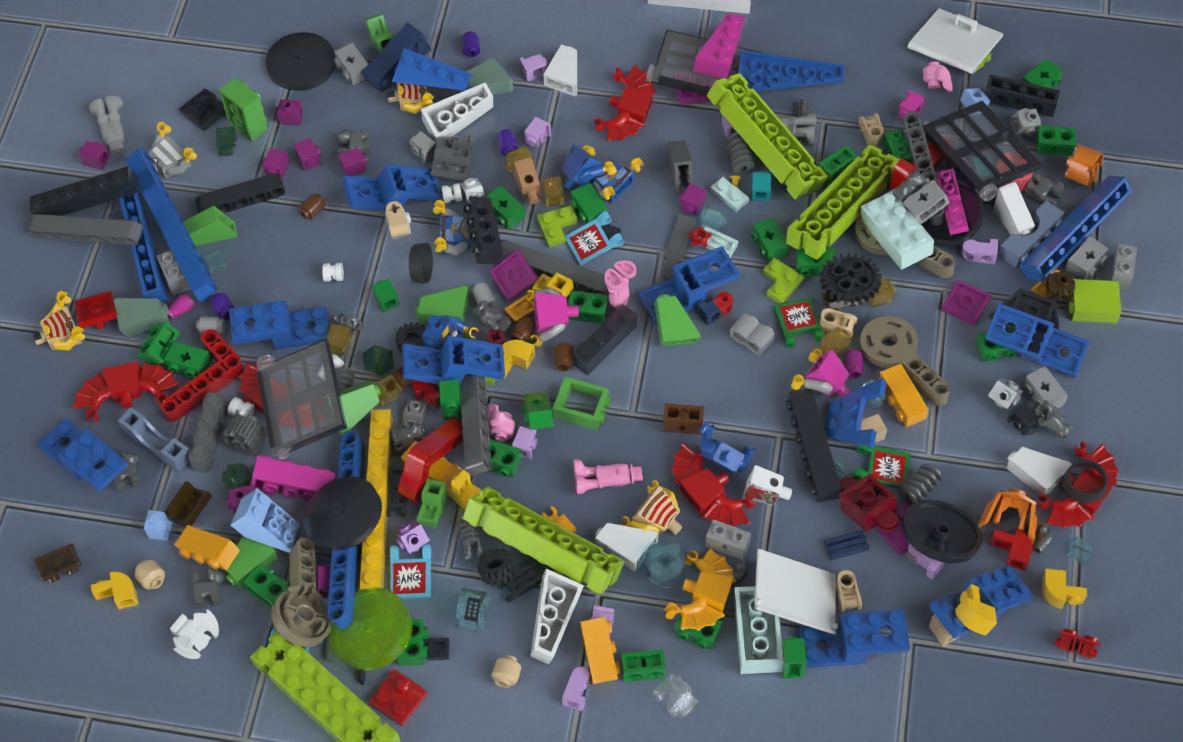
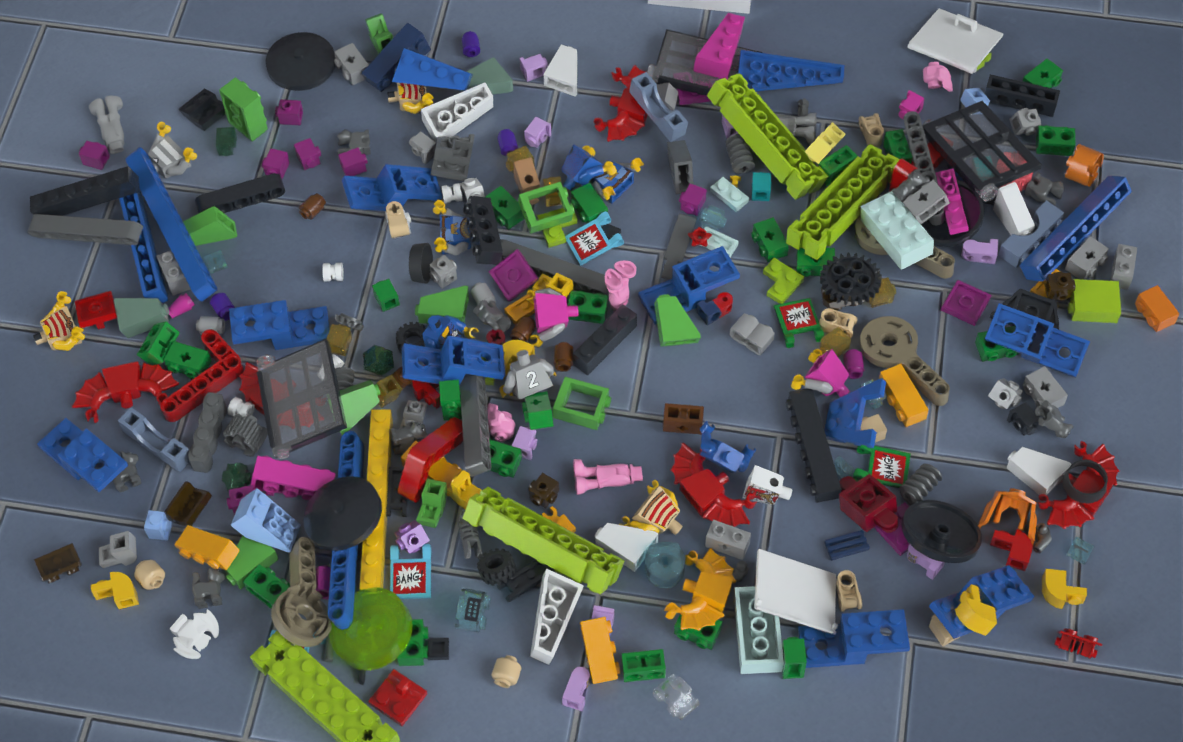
(120, 550): none -> light grey brick
(443, 271): none -> light grey brick
(527, 376): none -> light grey torso
(532, 223): none -> bright green window
(543, 490): none -> dark brown brick
(646, 94): none -> sand blue arch
(668, 95): none -> light grey brick
(824, 143): none -> light yellow arch
(1156, 308): none -> orange brick

